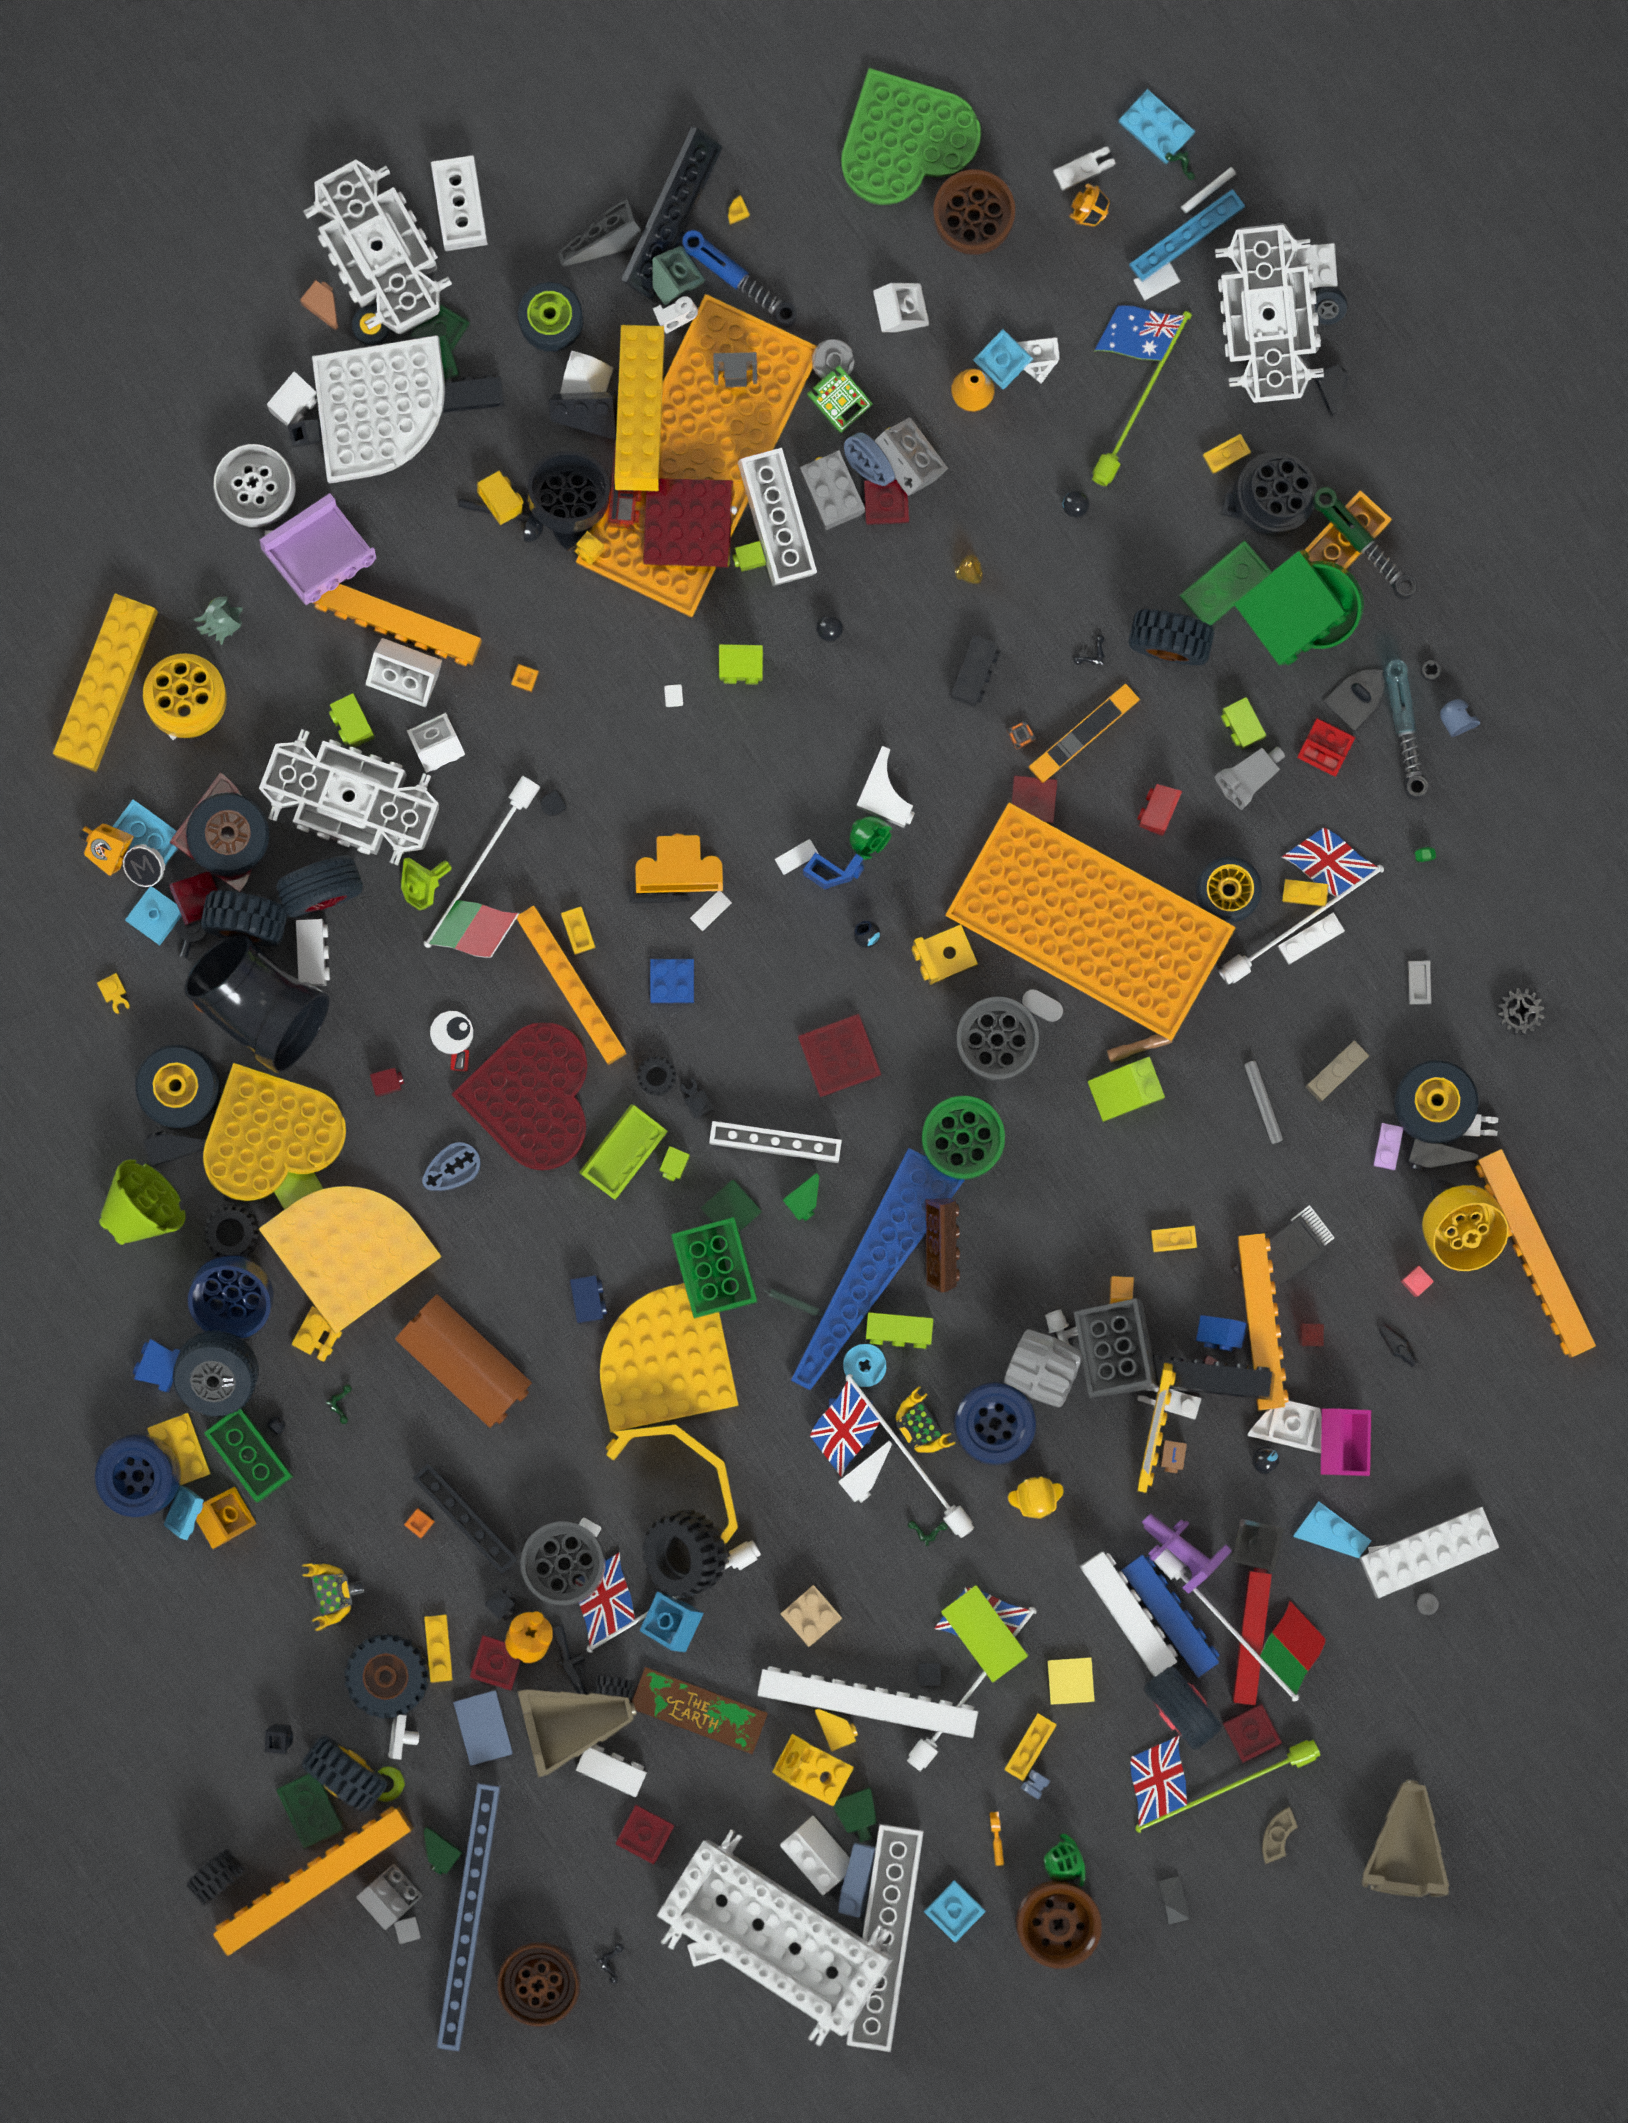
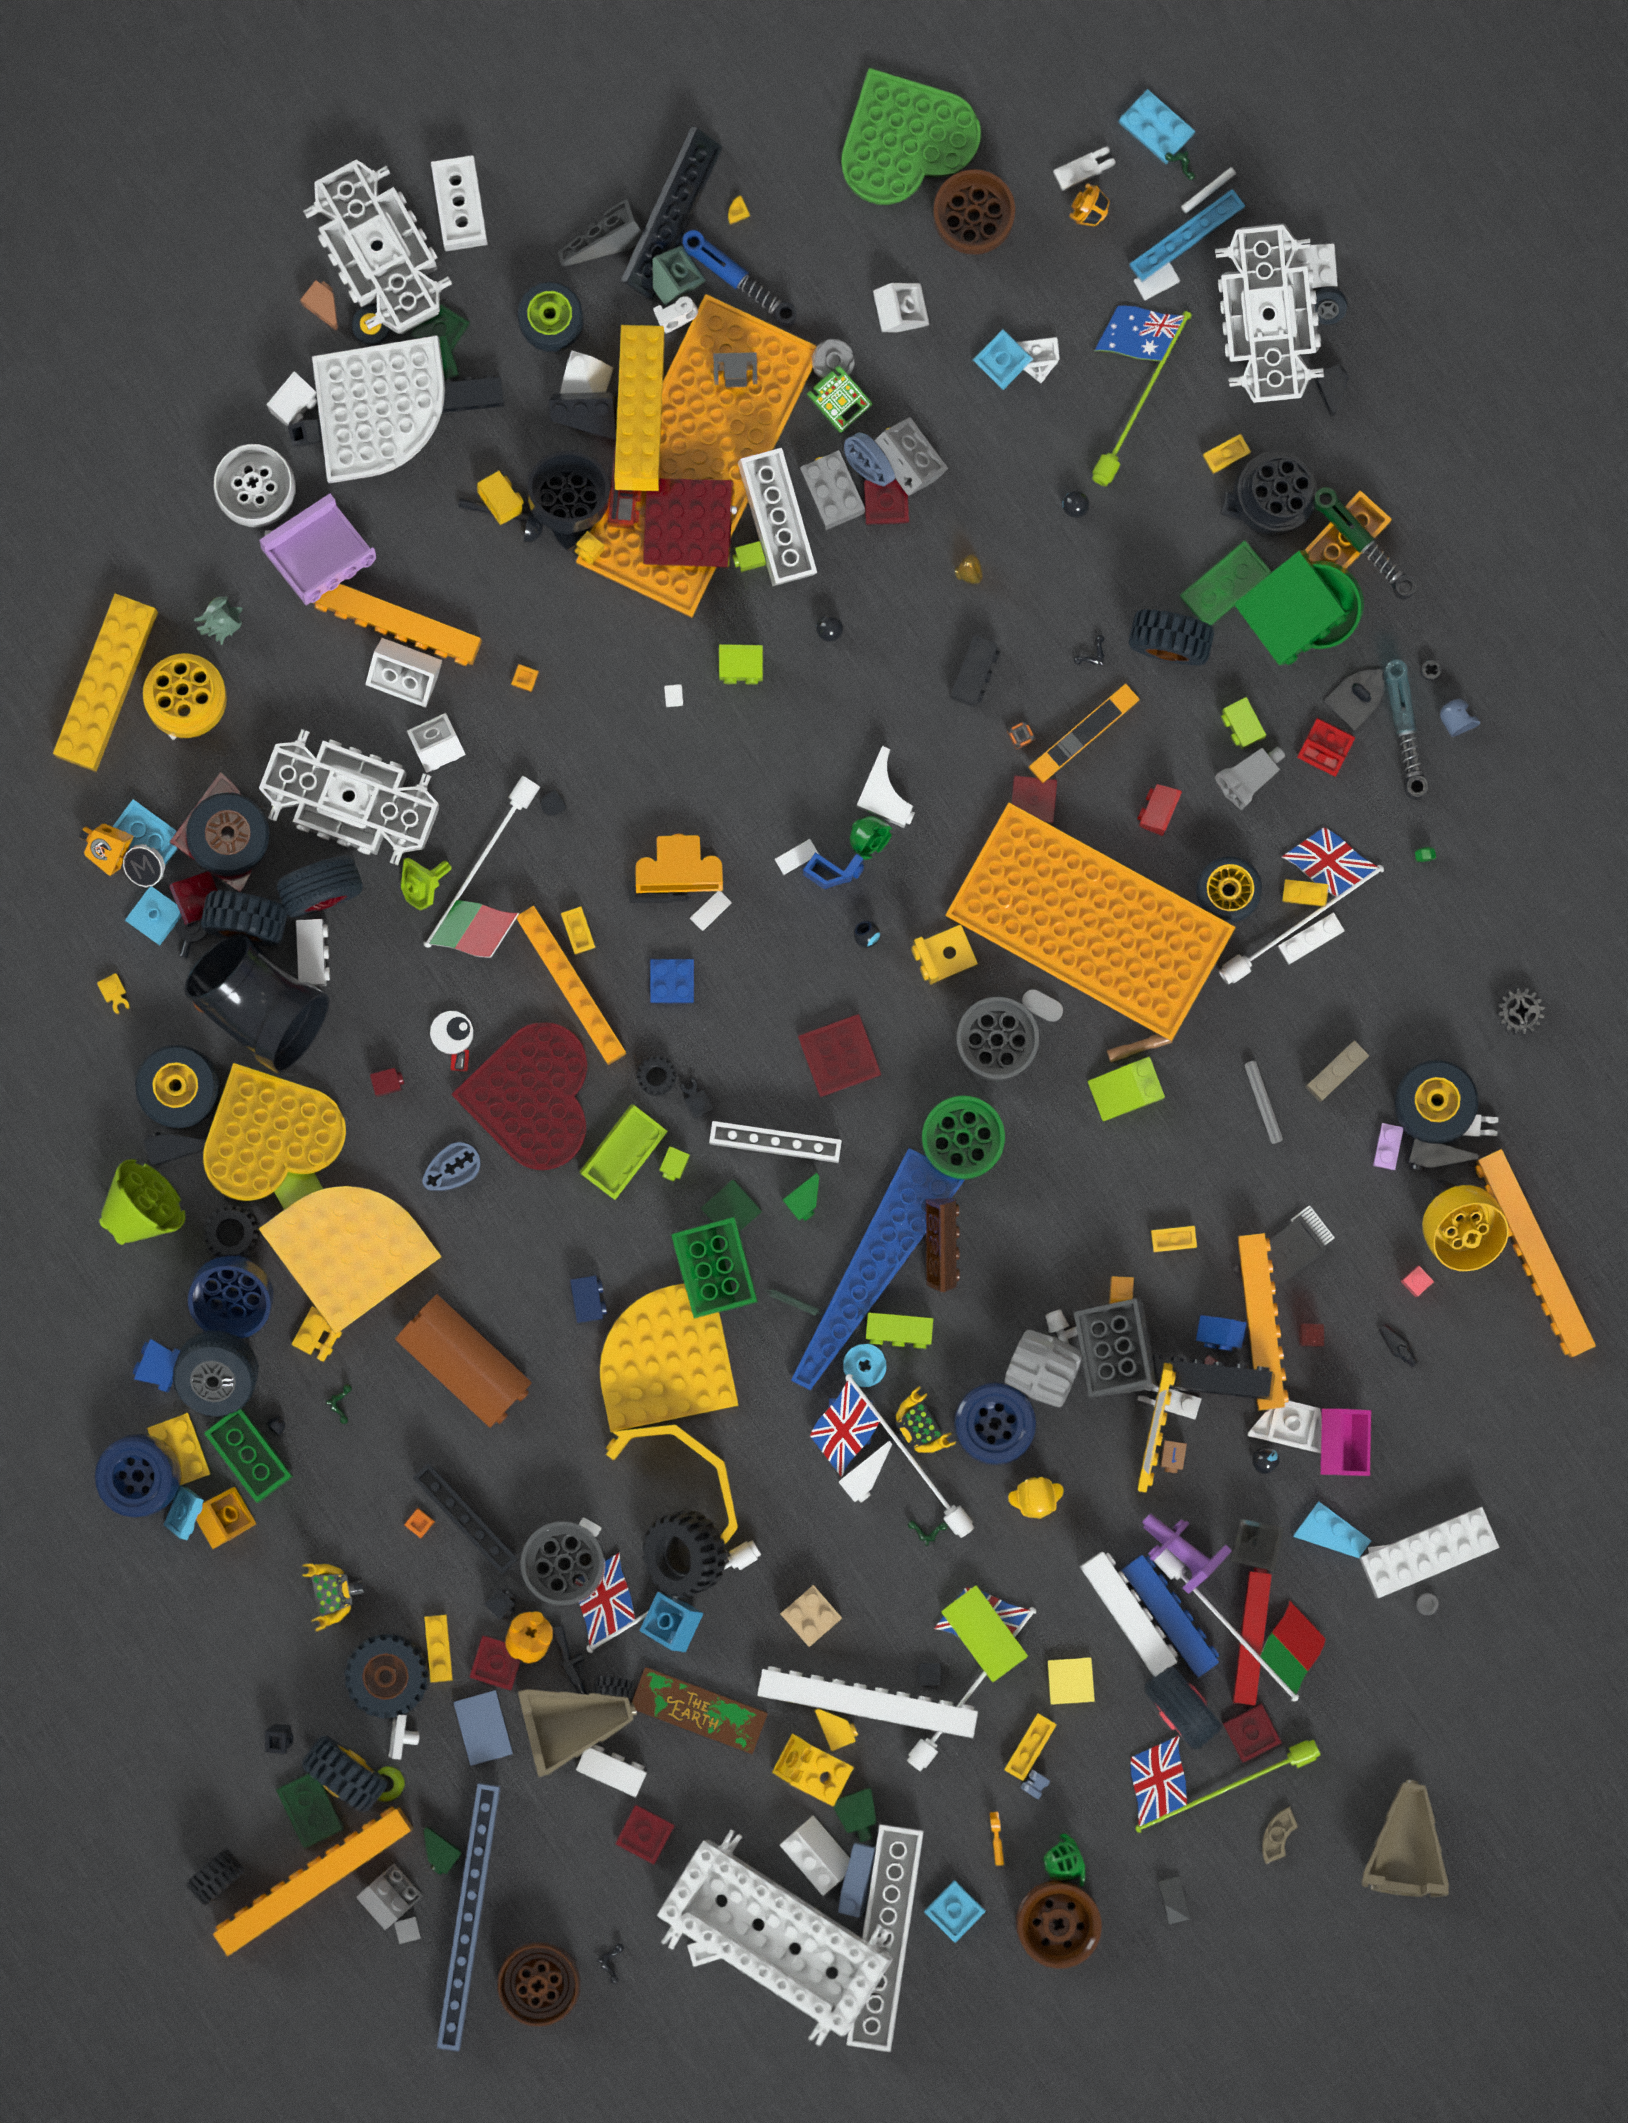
(352, 721): lime brick -> none
(972, 389): light orange cone -> none
(1419, 982): light grey tile -> none

